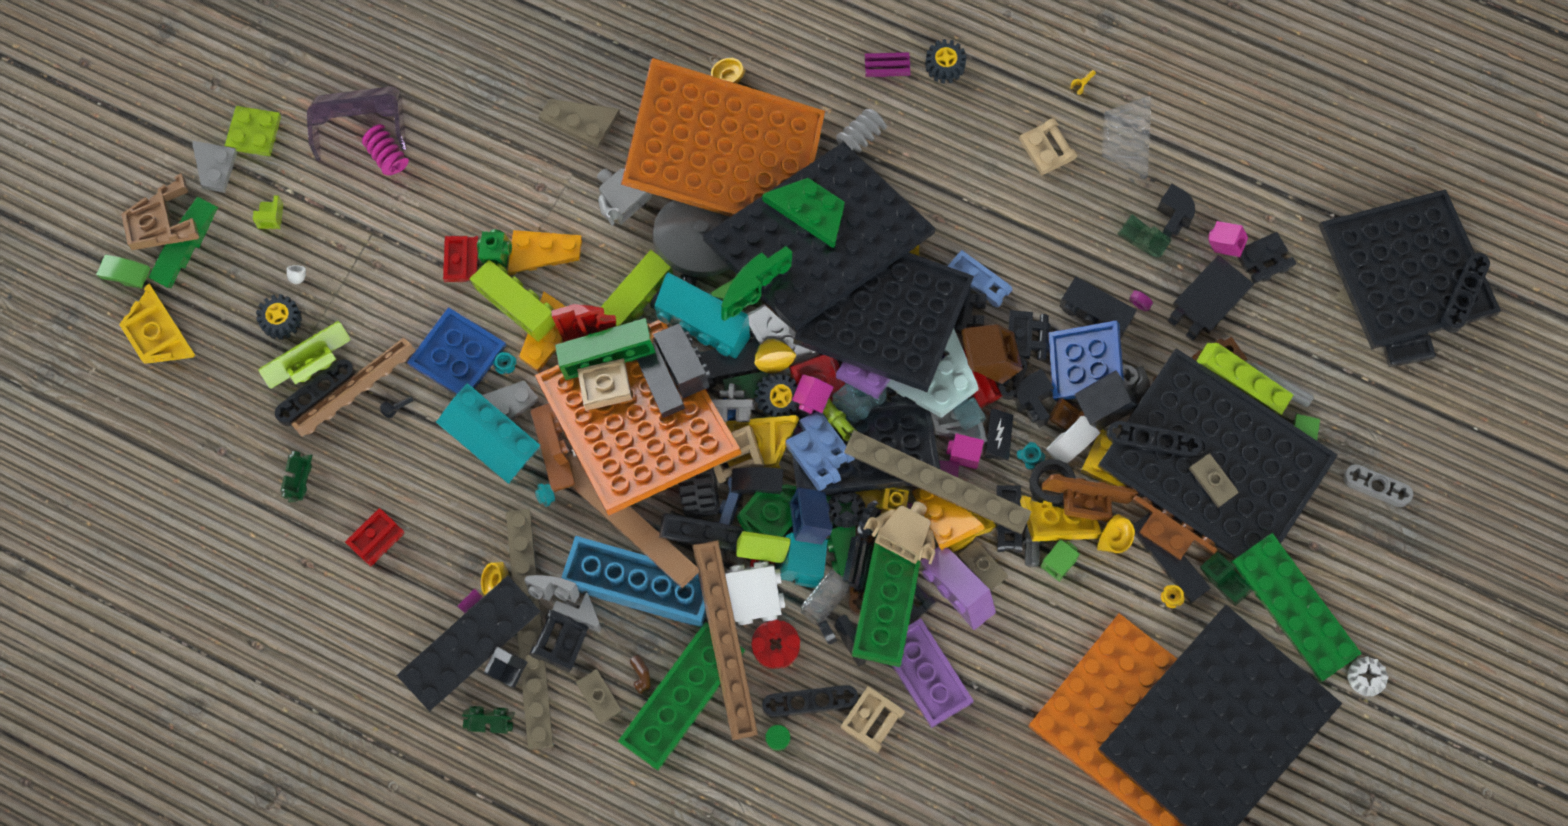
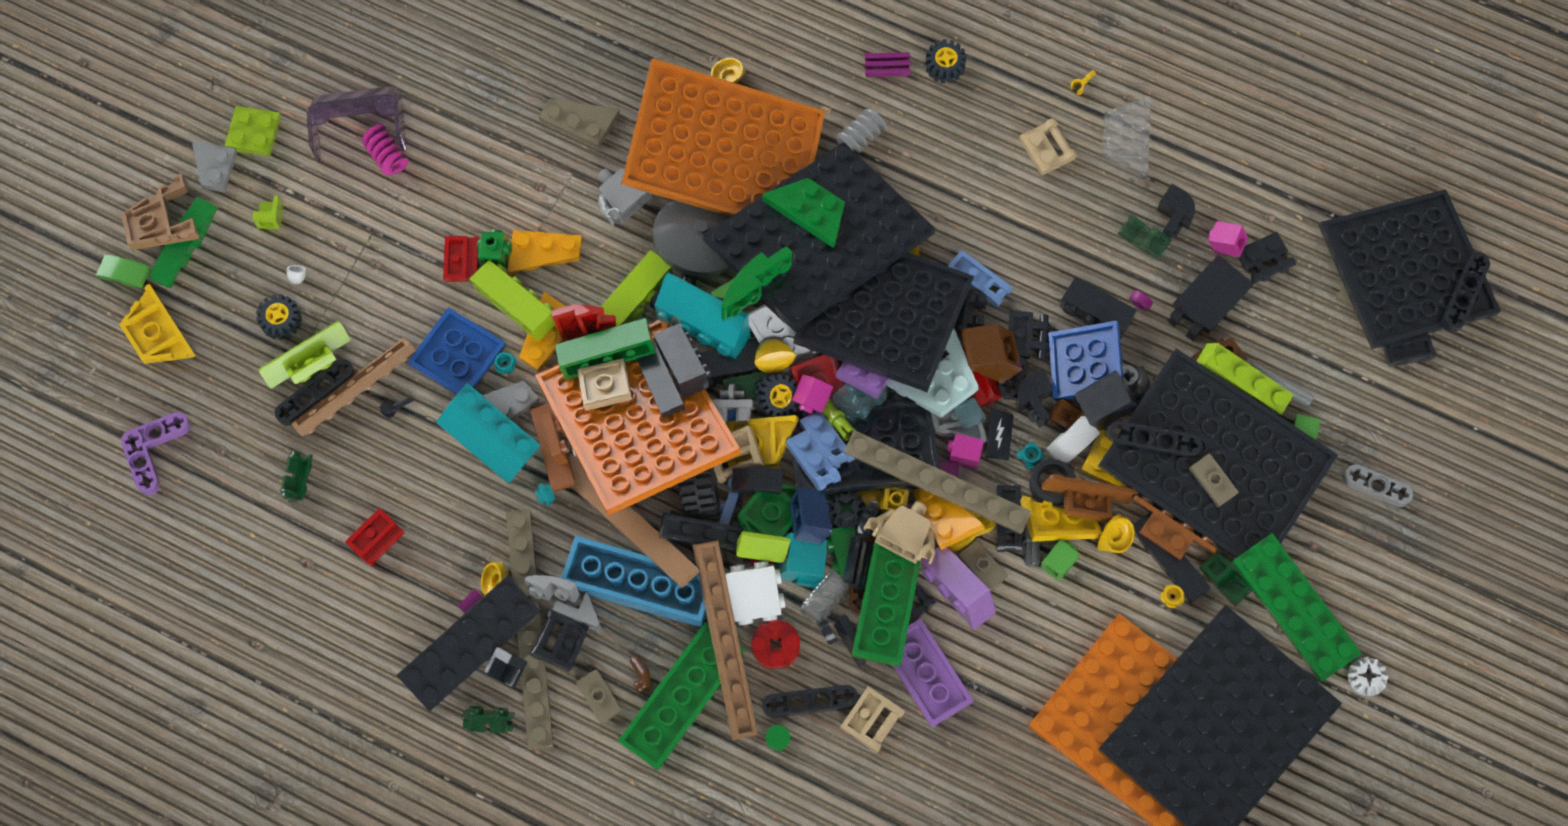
(145, 442): none -> medium lavender beam

